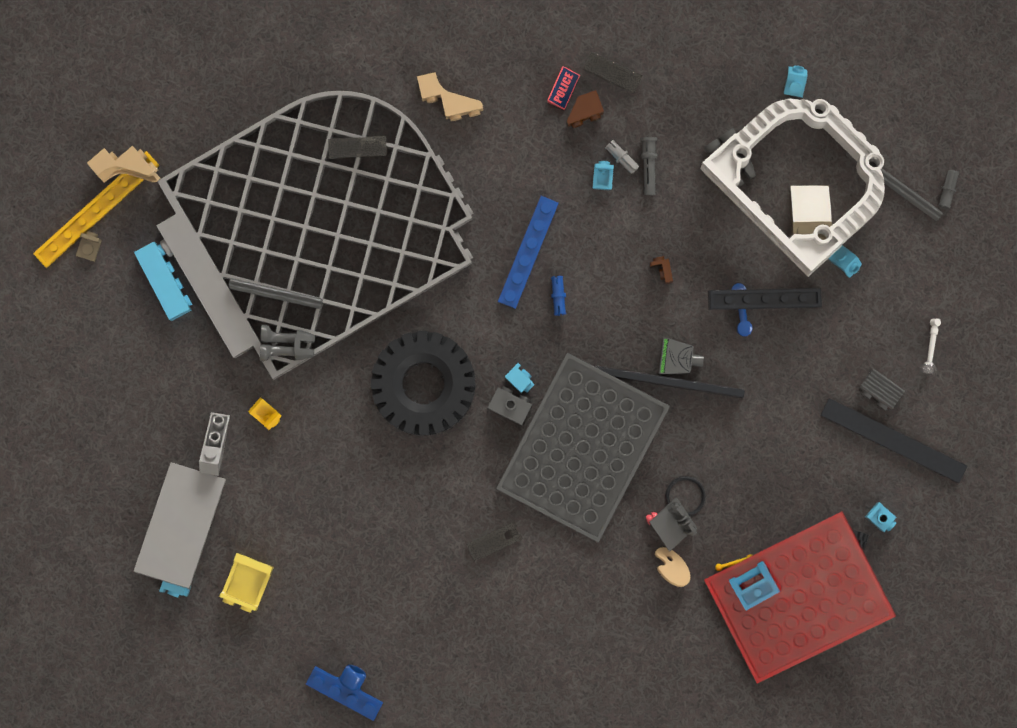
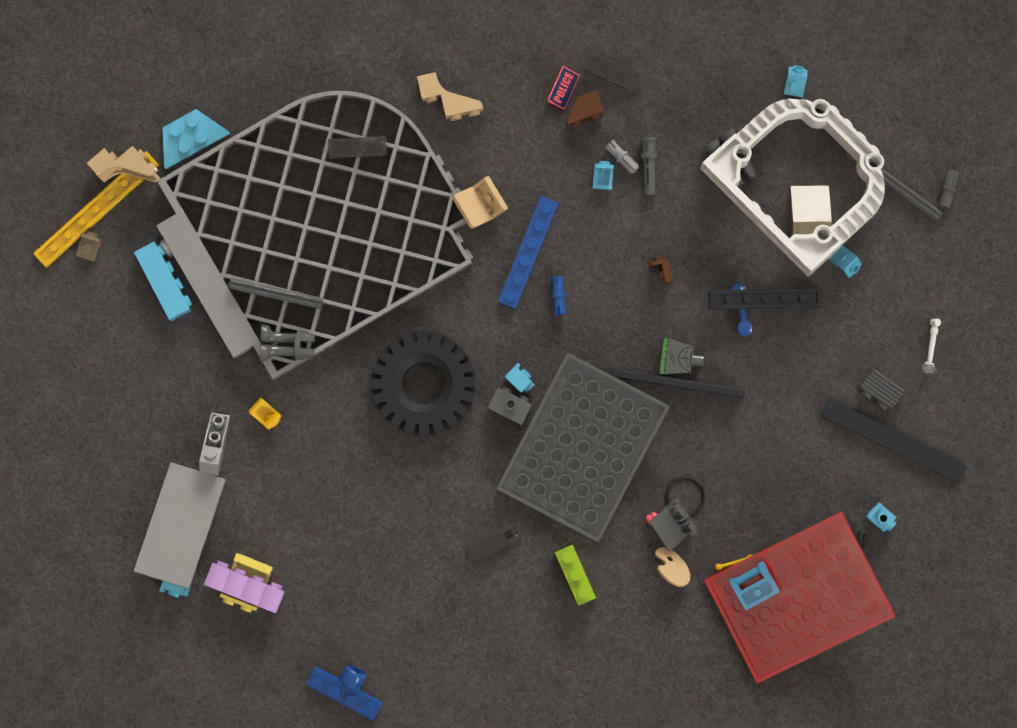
(189, 136): none -> medium azure wing
(244, 587): none -> lavender brick
(480, 203): none -> tan bracket
(575, 575): none -> lime arch

